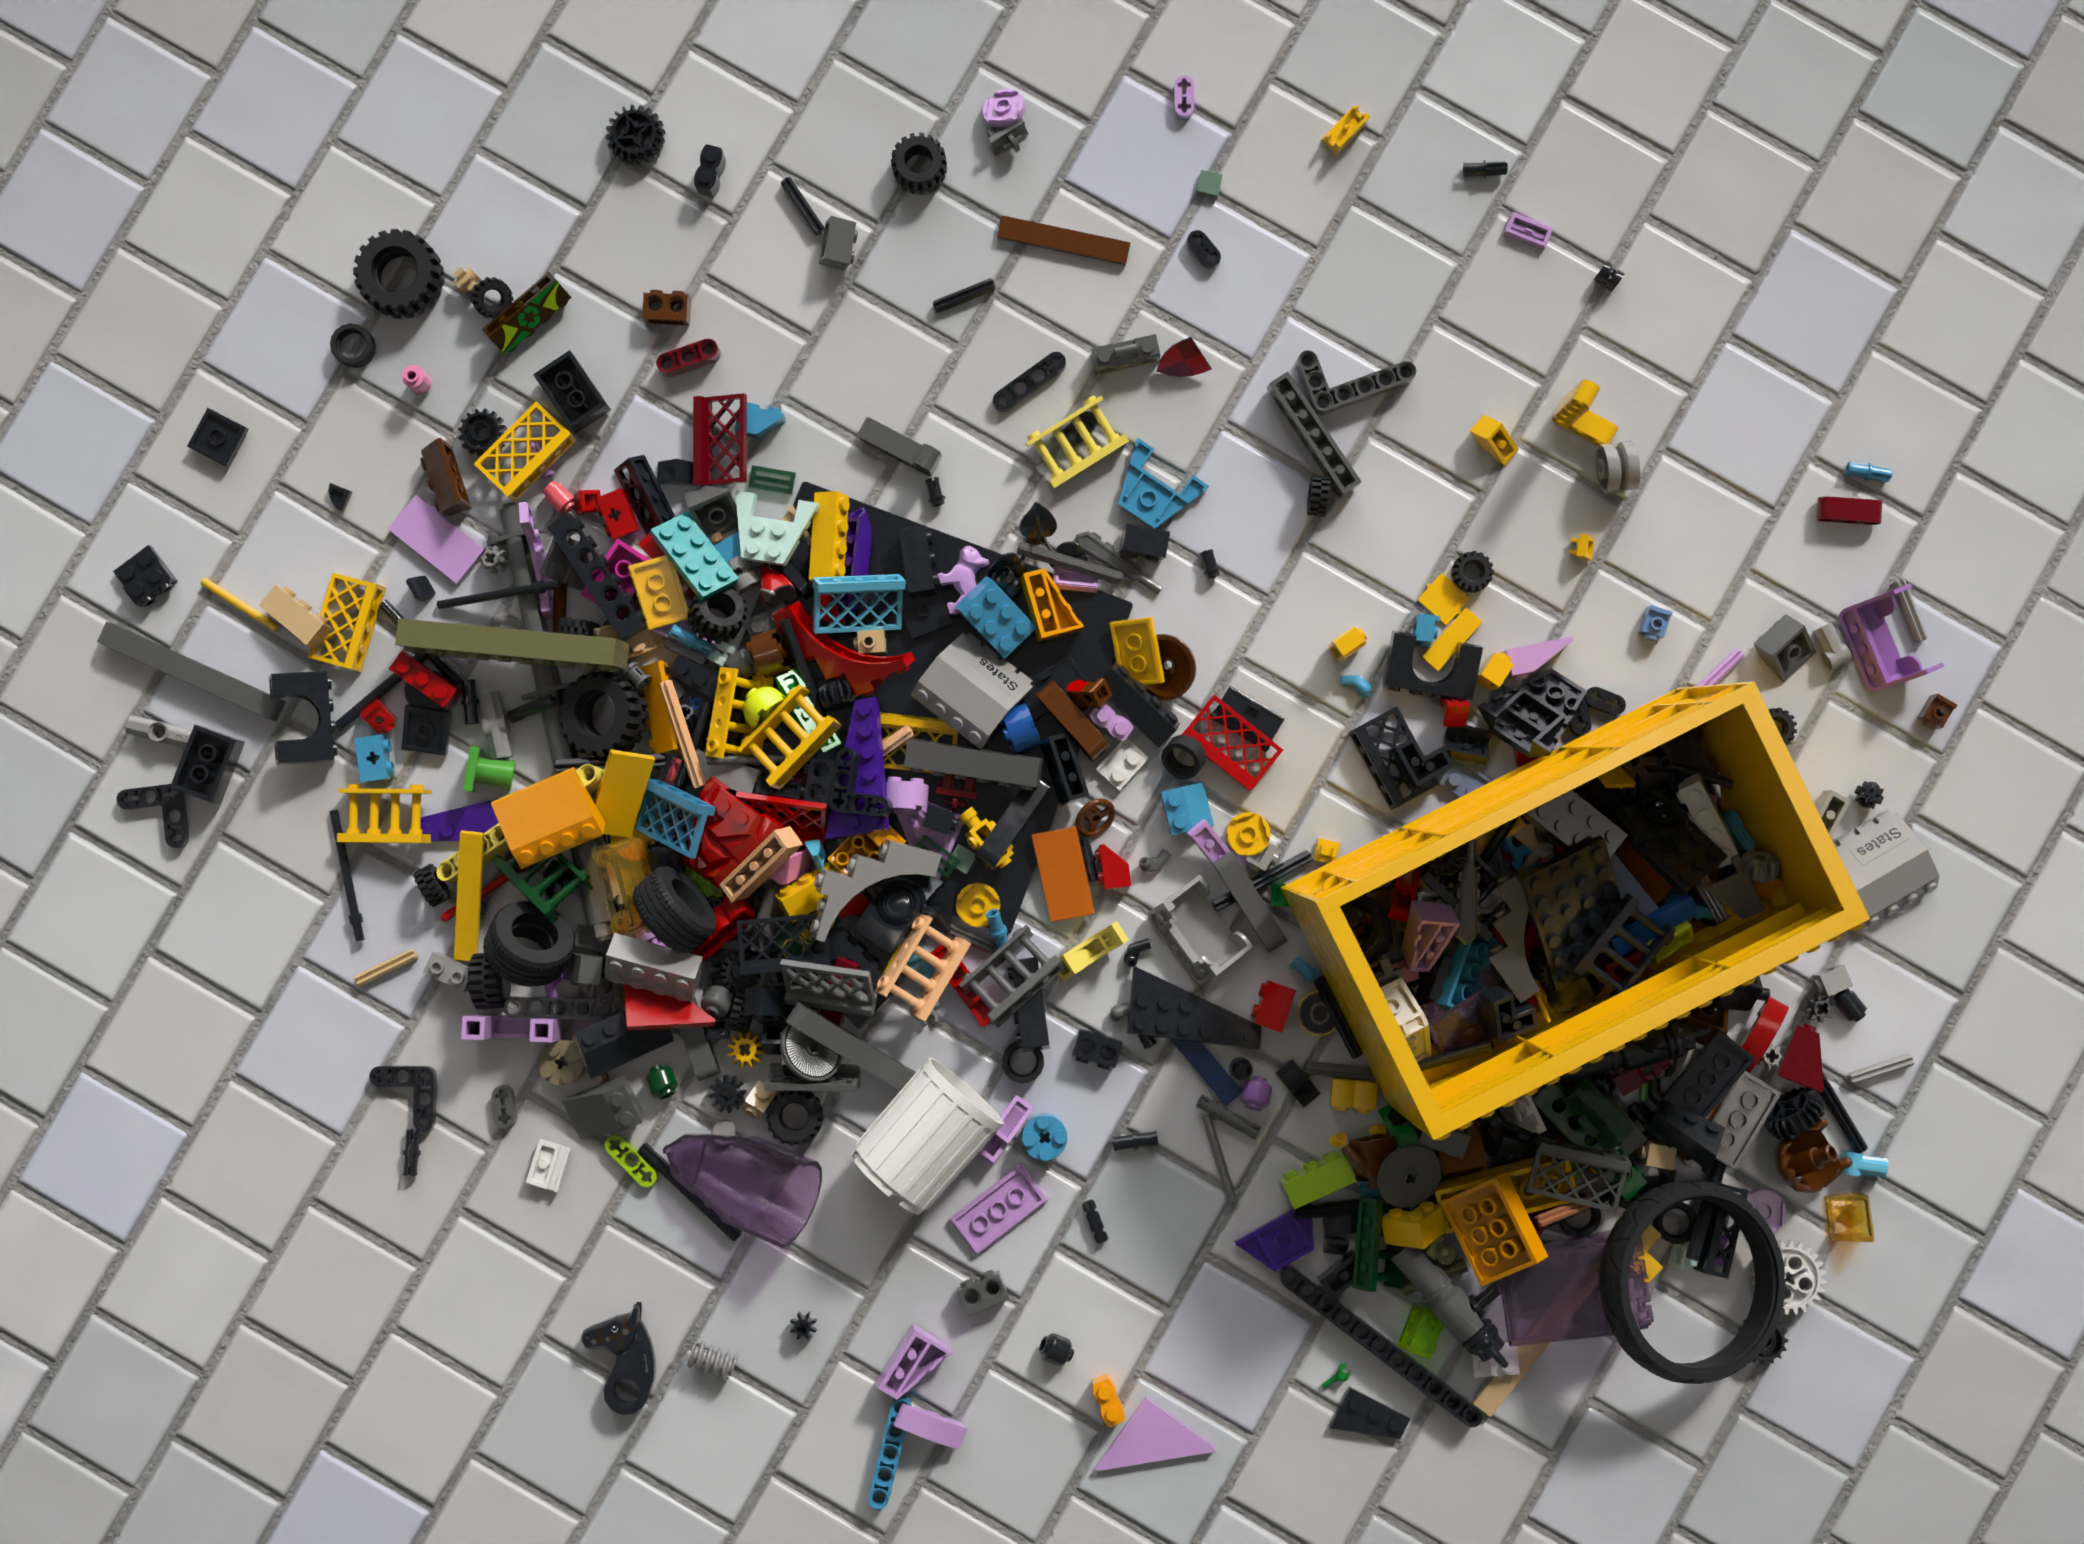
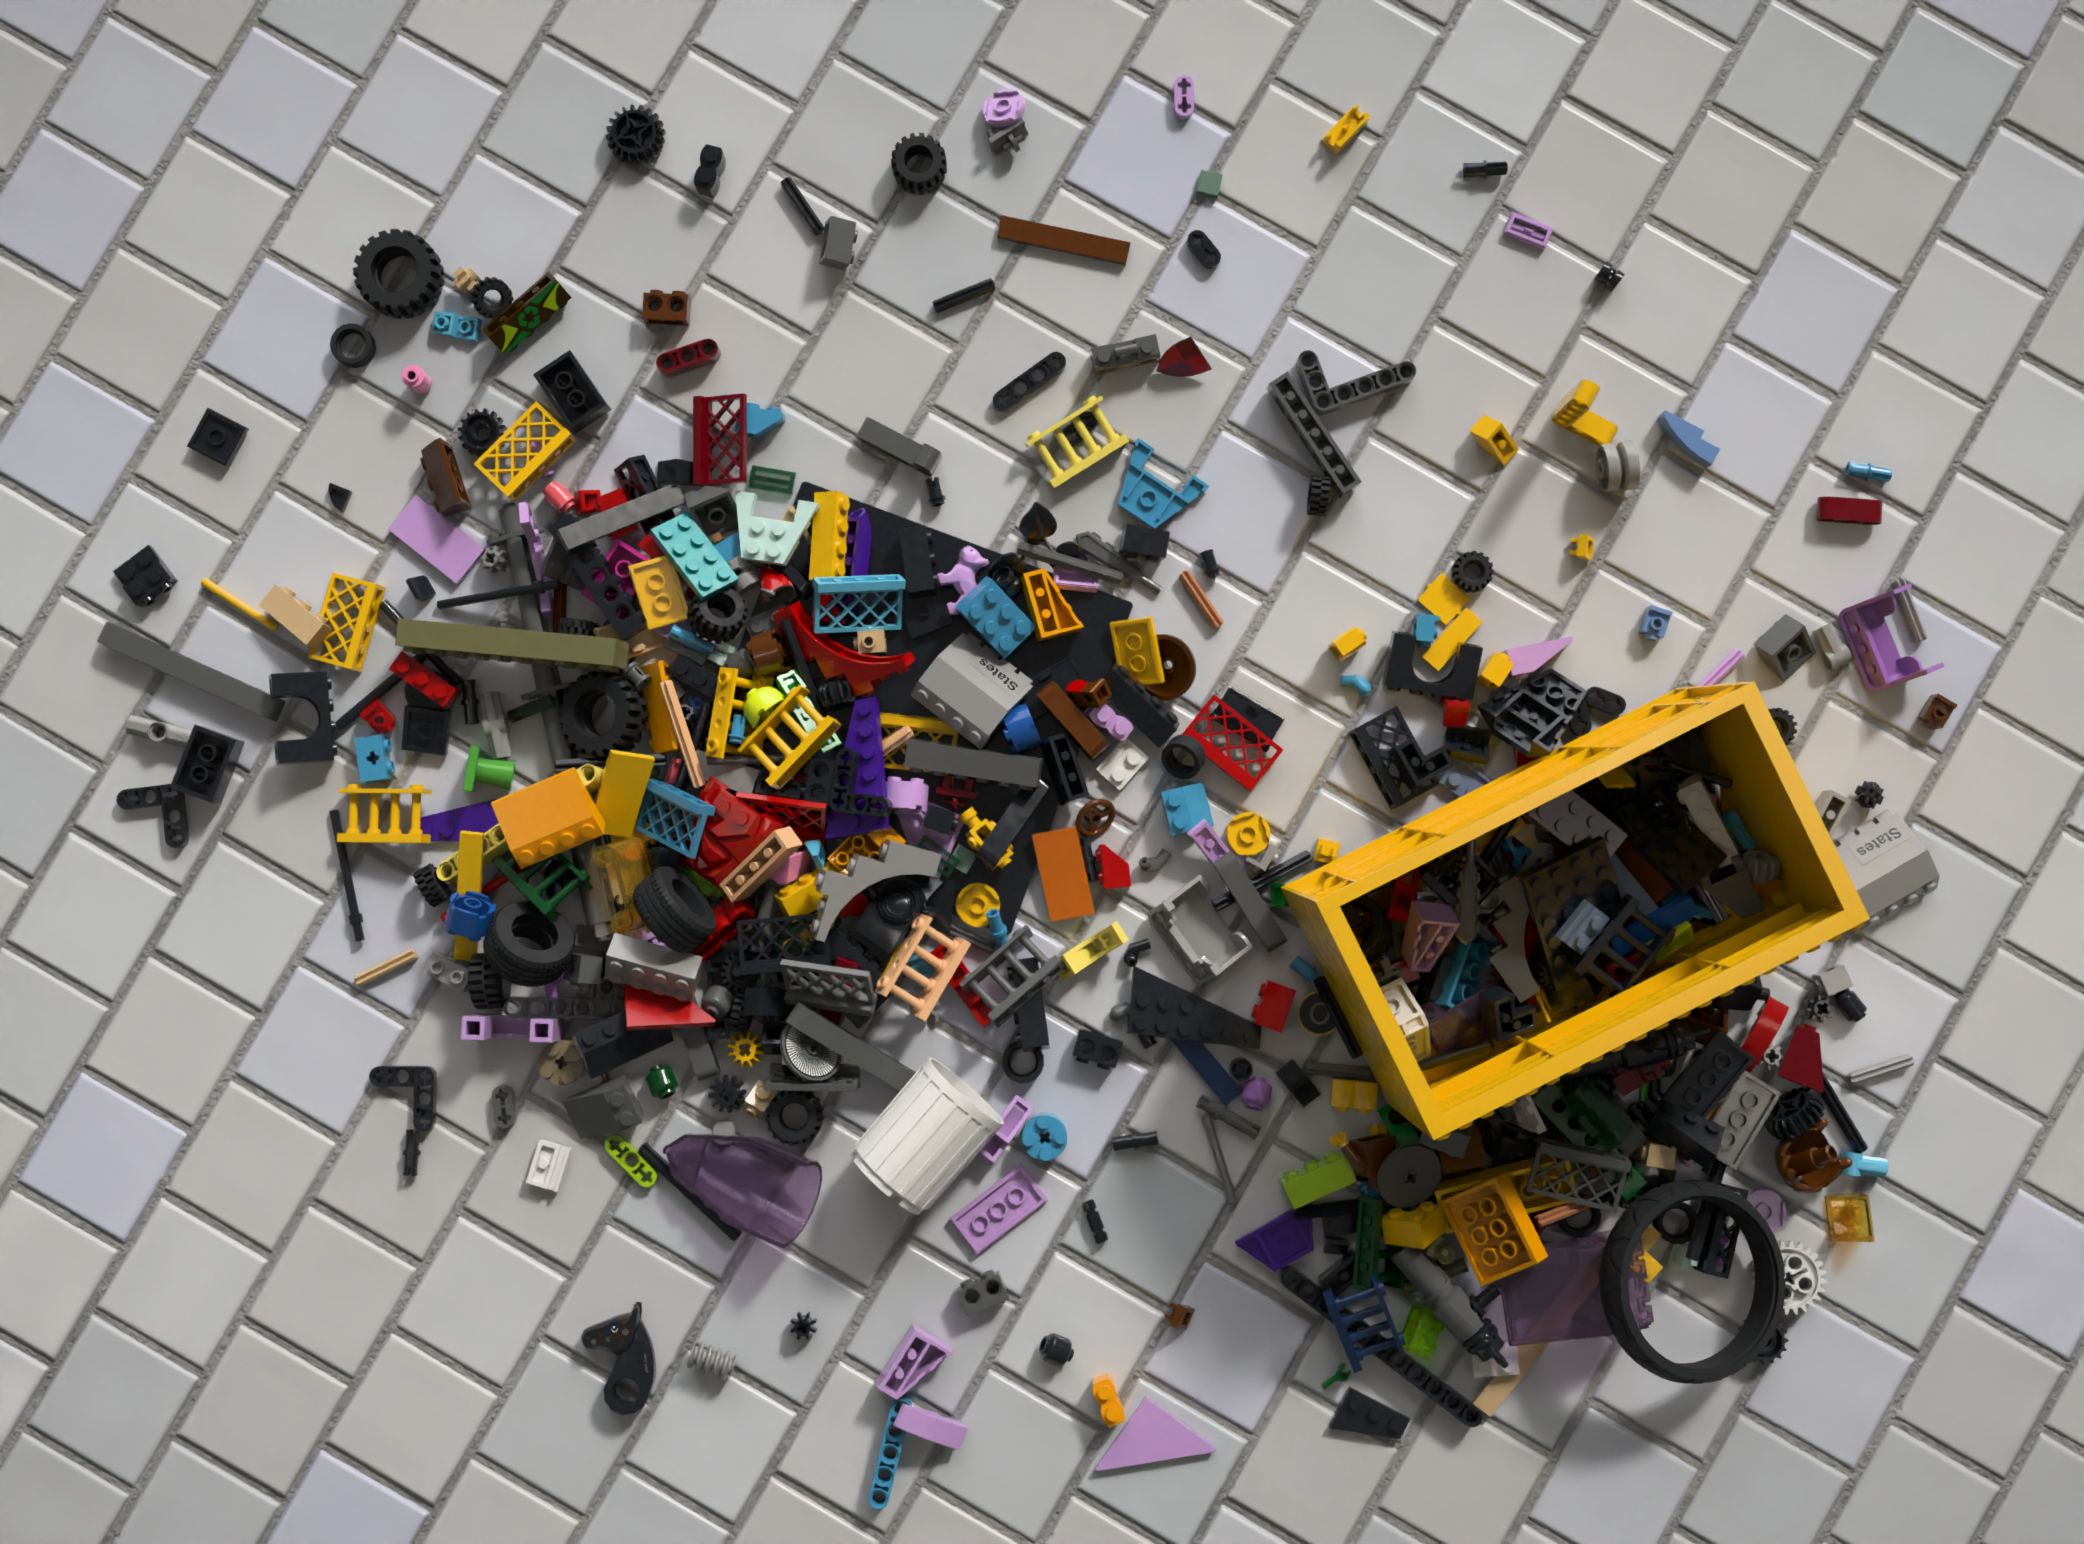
(456, 326): none -> medium azure slope
(469, 915): none -> blue brick
(621, 517): none -> dark grey tile
(737, 729): none -> dark azure pin
(1181, 1317): none -> reddish brown tile
(1201, 599): none -> nougat axle
(1350, 1338): none -> dark blue fence
(1582, 926): none -> sand blue plate
(1688, 439): none -> medium blue slope

